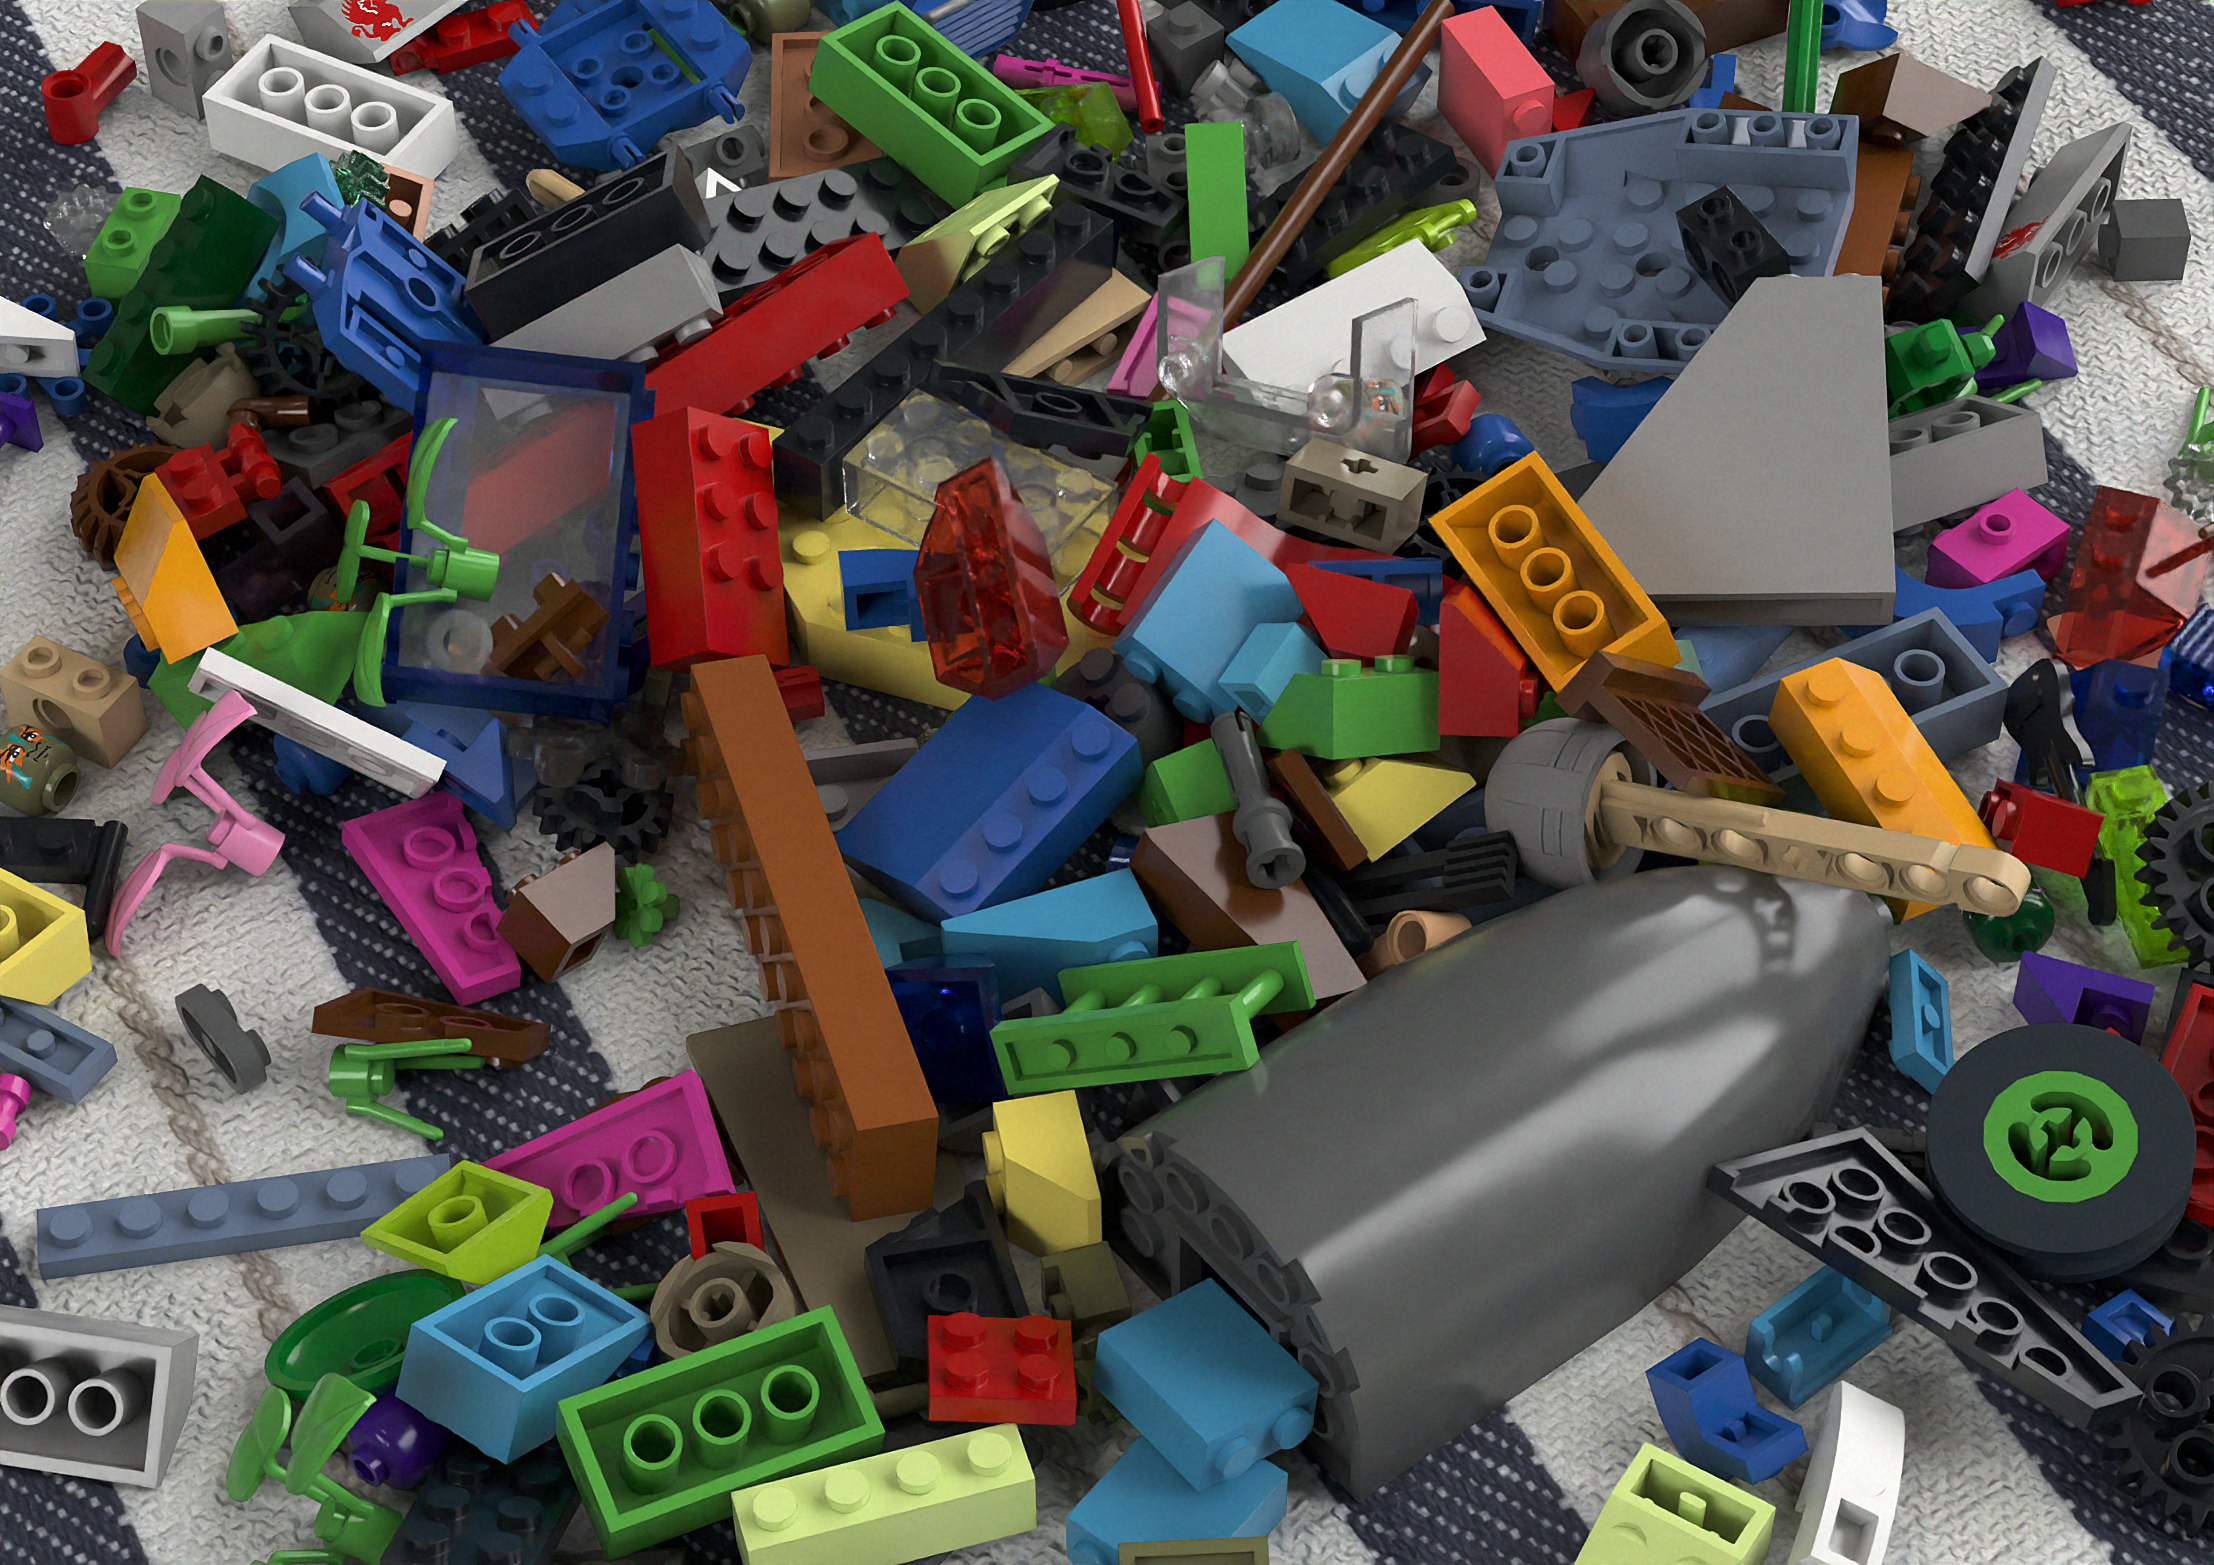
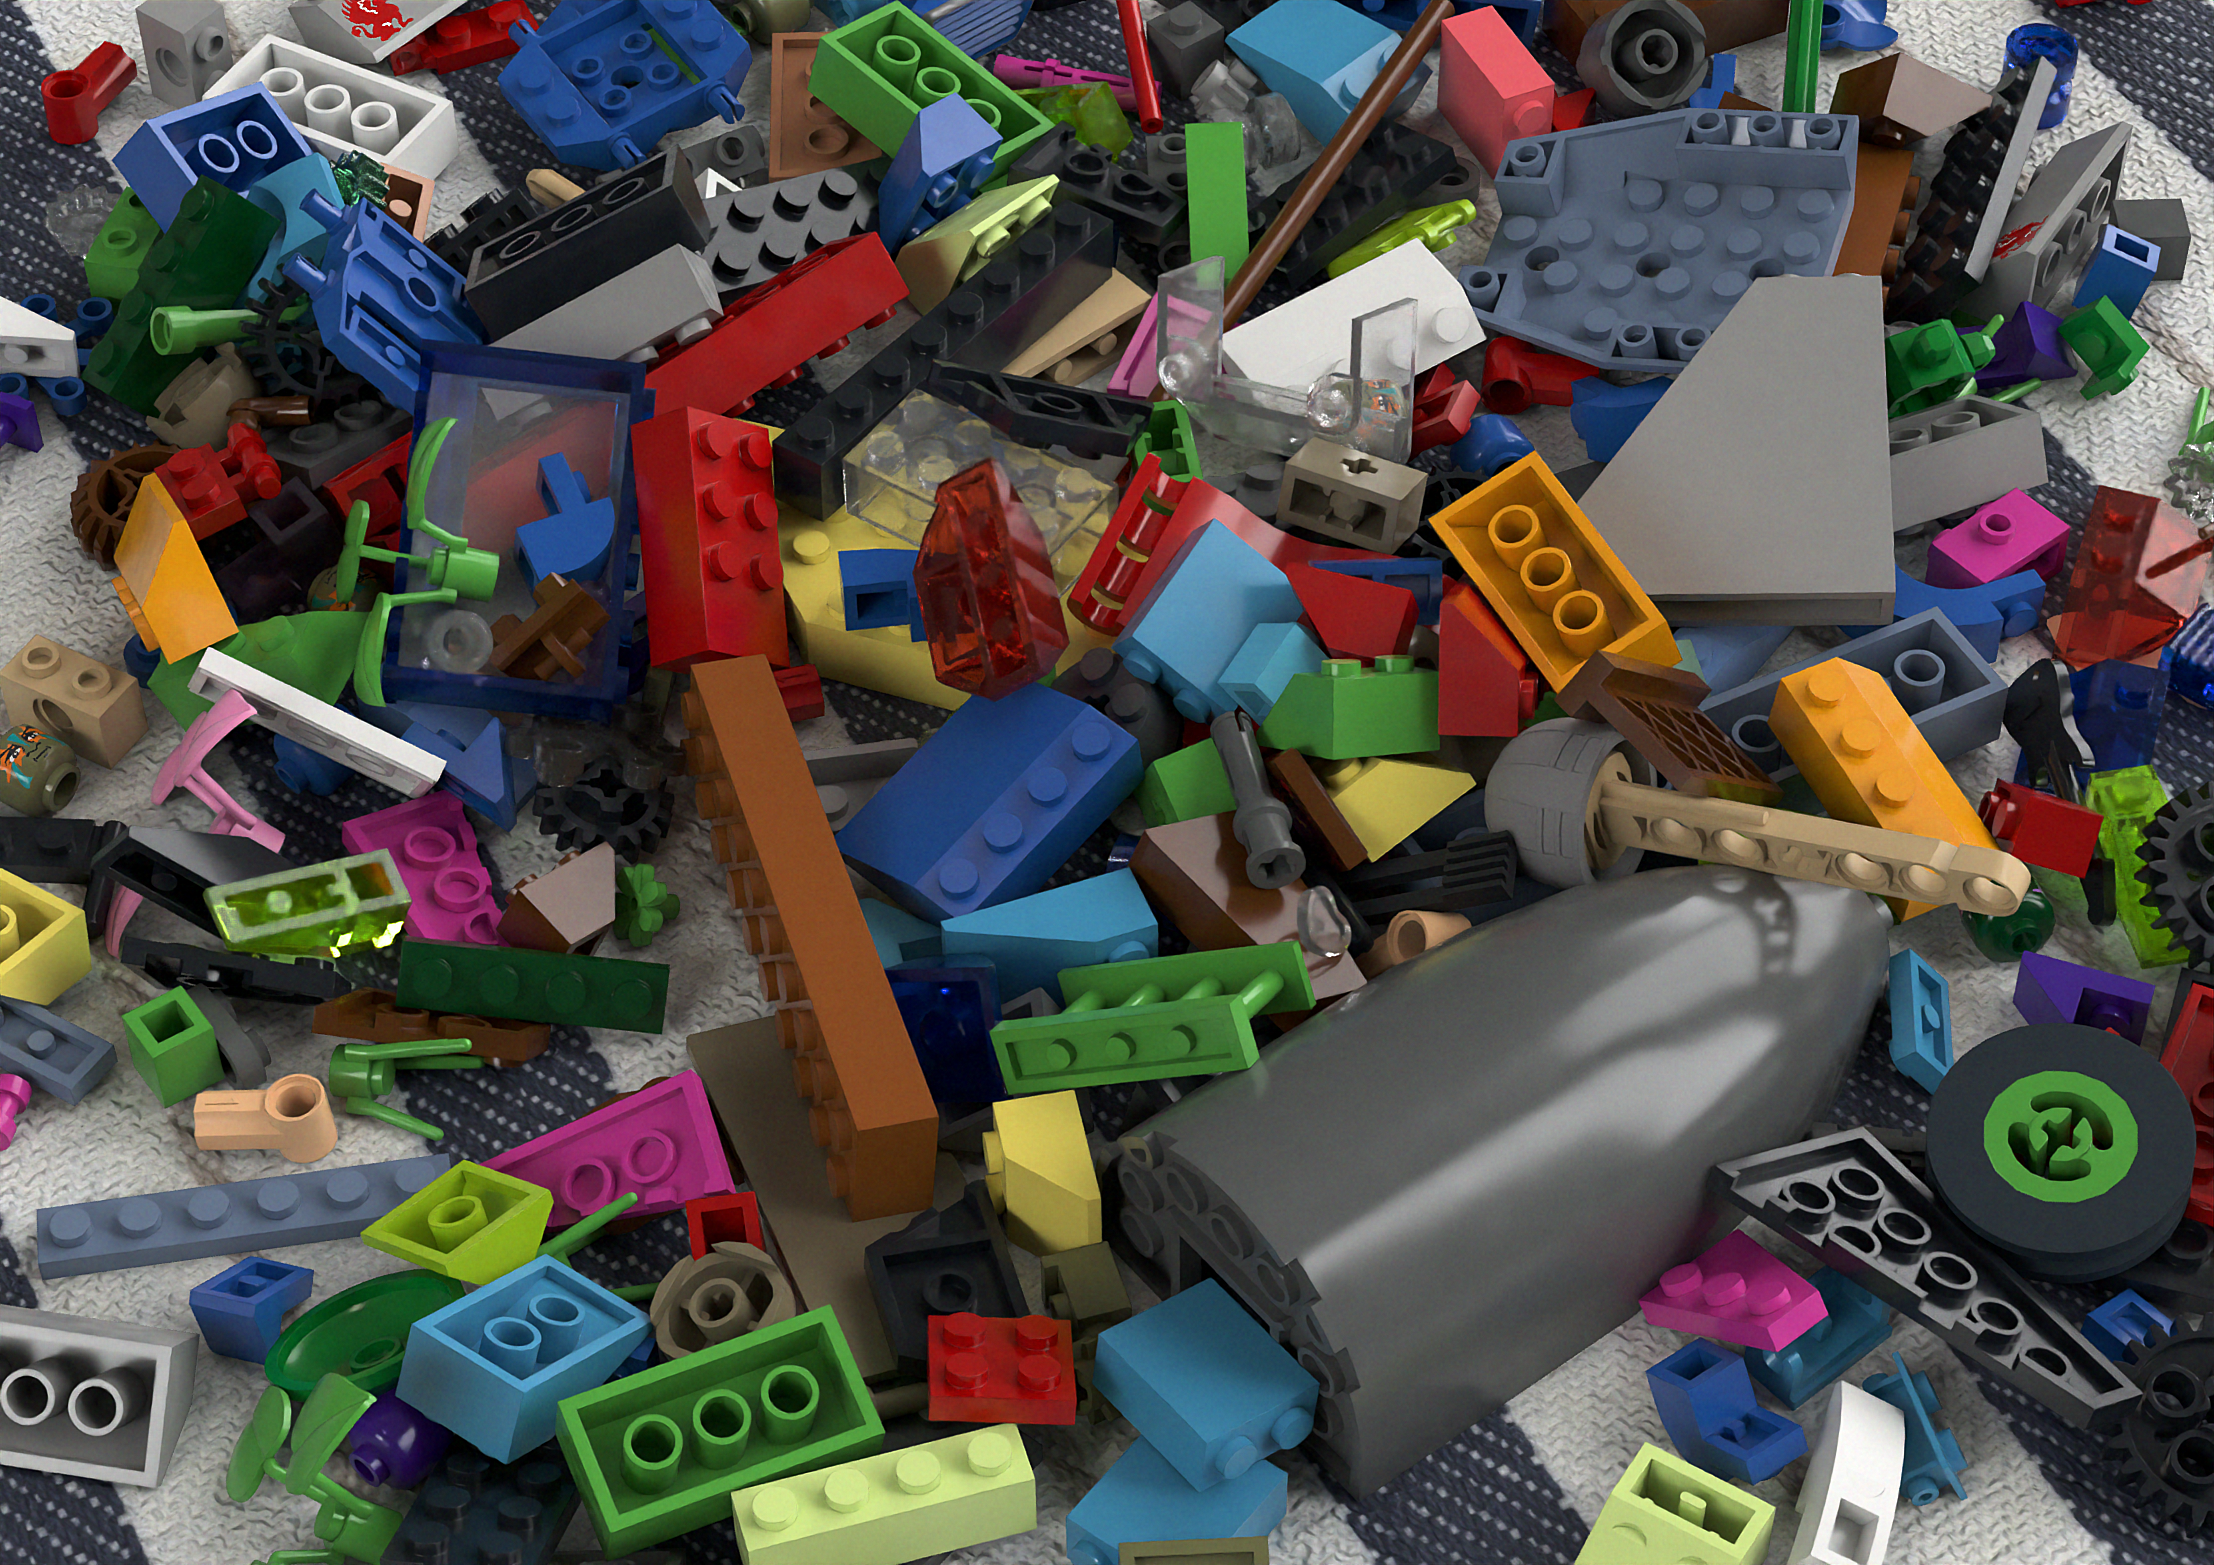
(173, 1046): none -> bright green brick
(179, 866): none -> black slope
(226, 138): none -> blue brick
(235, 974): none -> black wing
(245, 1306): none -> blue slope
(285, 1117): none -> light nougat piece
(314, 908): none -> clear neon green slope
(532, 985): none -> dark green plate
(575, 535): none -> blue brick
(935, 170): none -> blue slope
(1320, 923): none -> clear piece
(1520, 376): none -> red piece
(1729, 245): black brick -> none
(1736, 1296): none -> dark pink wing
(1929, 1455): none -> dark azure hinge
(2060, 49): none -> clear blue wheel
(2106, 346): none -> green bracket
(2117, 268): none -> blue brick

